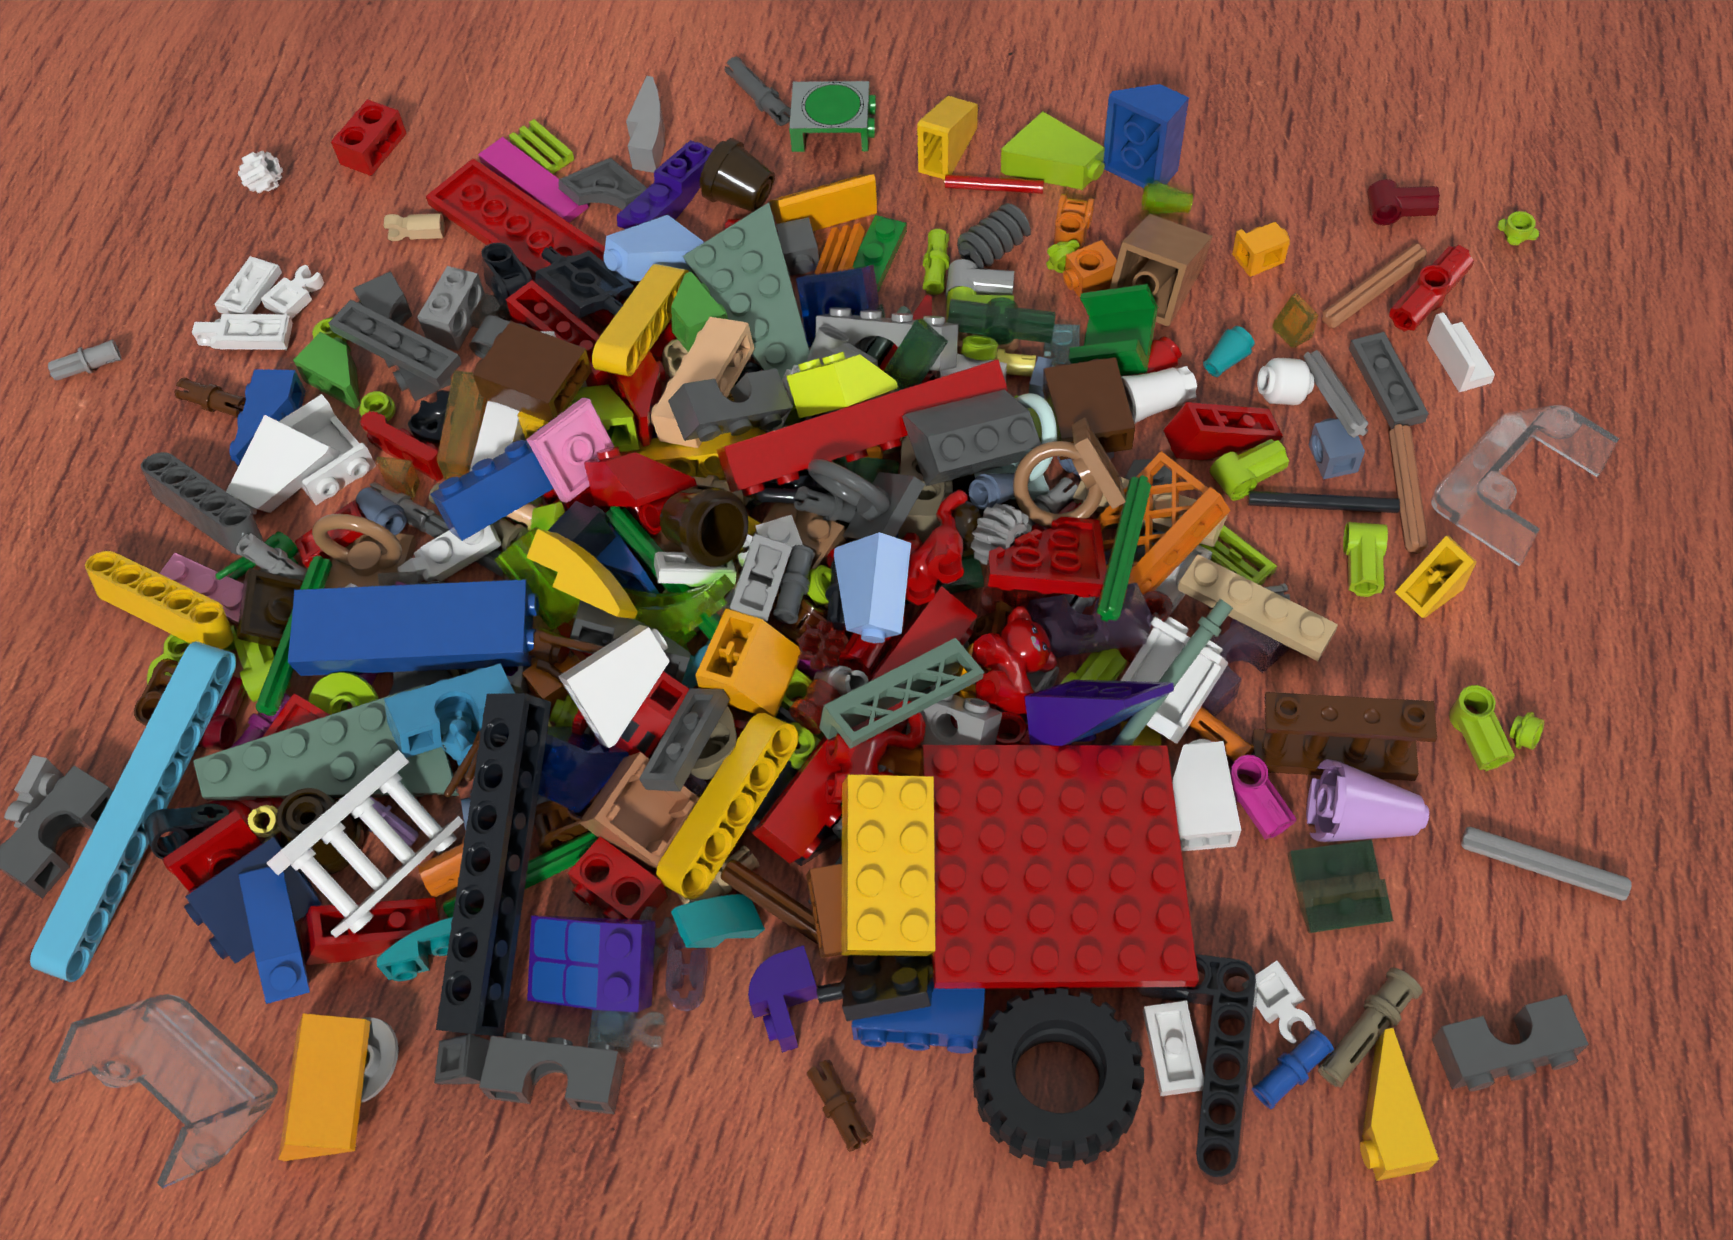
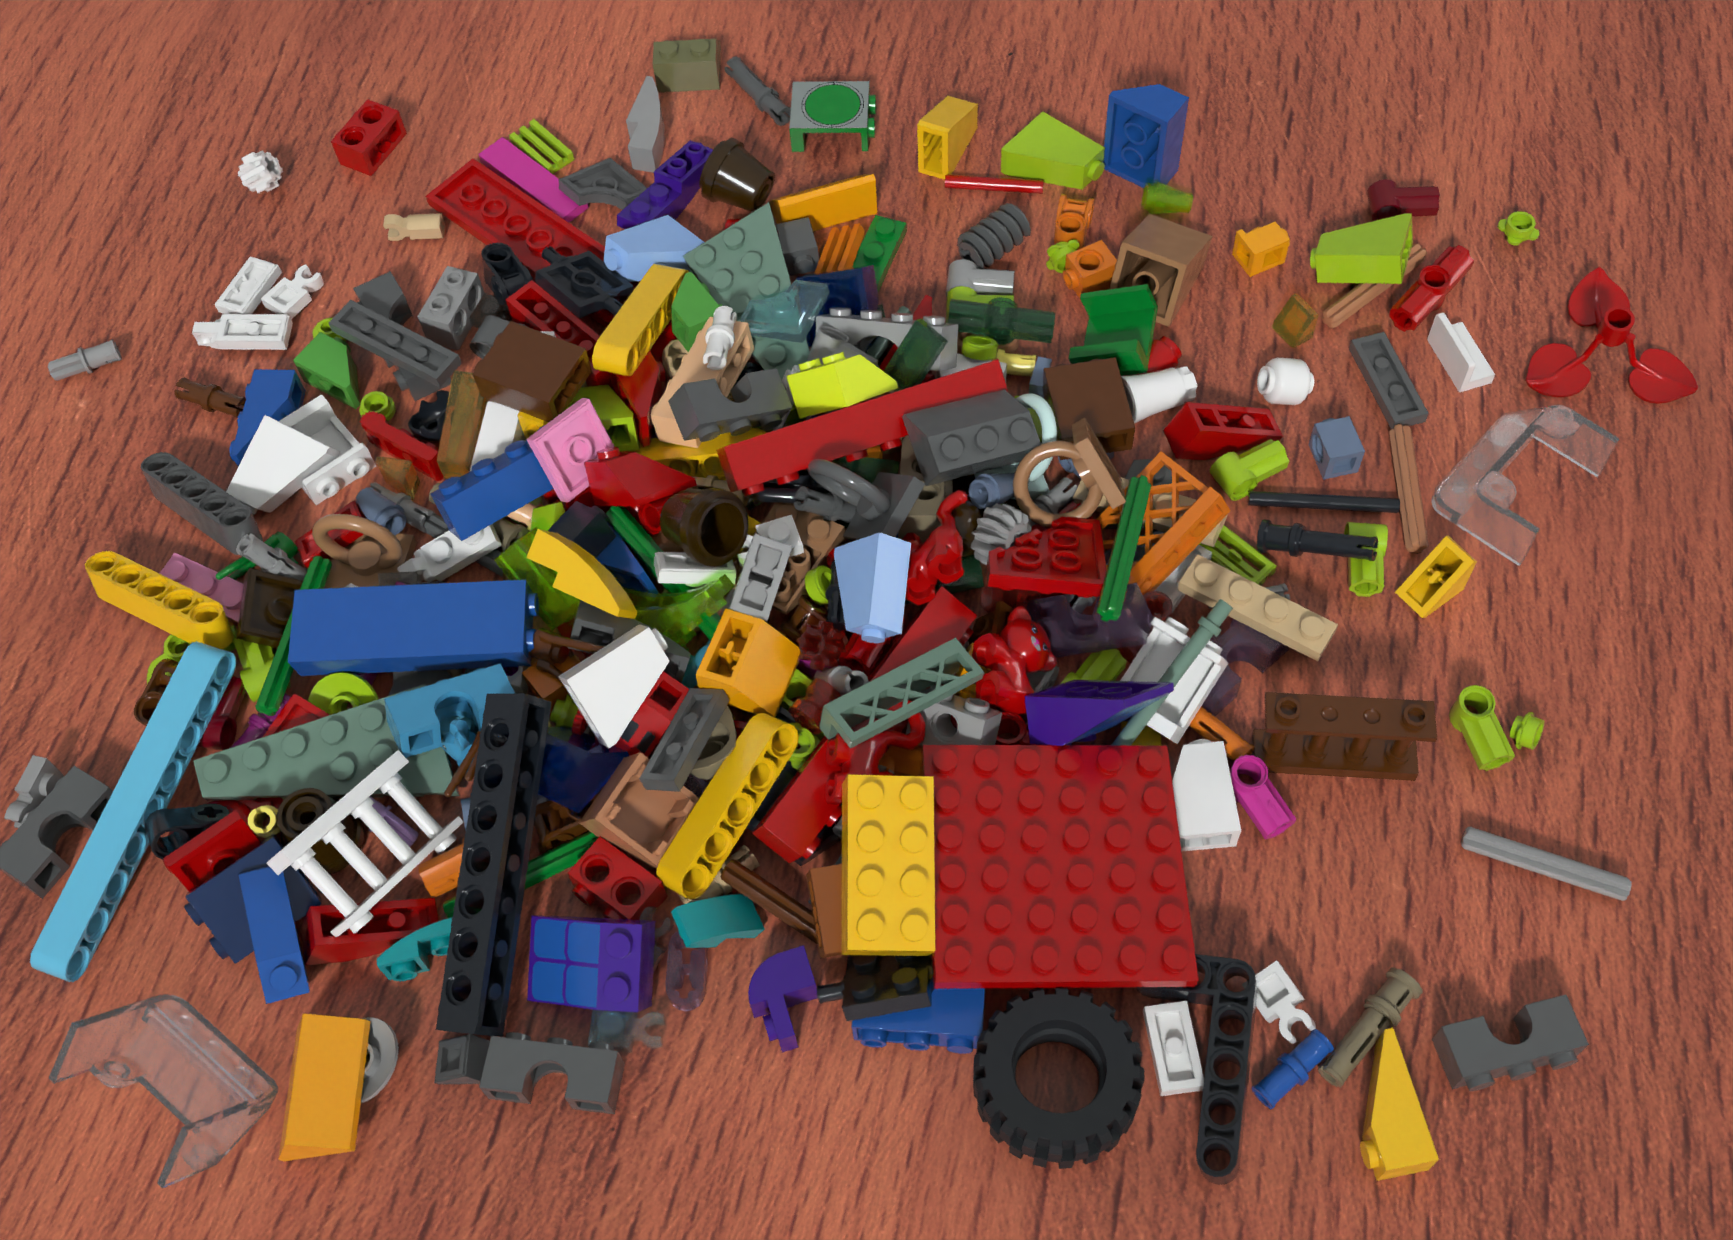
(687, 65): none -> olive slope
(719, 338): none -> white pin
(787, 314): none -> clear light blue tile
(794, 584): dark grey pin -> none
(839, 1105): reddish brown pin -> none
(936, 262): lime pin -> none
(1063, 339): clear light blue plate -> none
(1231, 348): teal cone -> none
(1297, 540): none -> black pin
(1336, 394): light grey axle -> none
(1339, 886): clear green slope -> none
(1360, 806): lavender cone -> none
(1365, 252): none -> lime slope
(1600, 301): none -> red plant

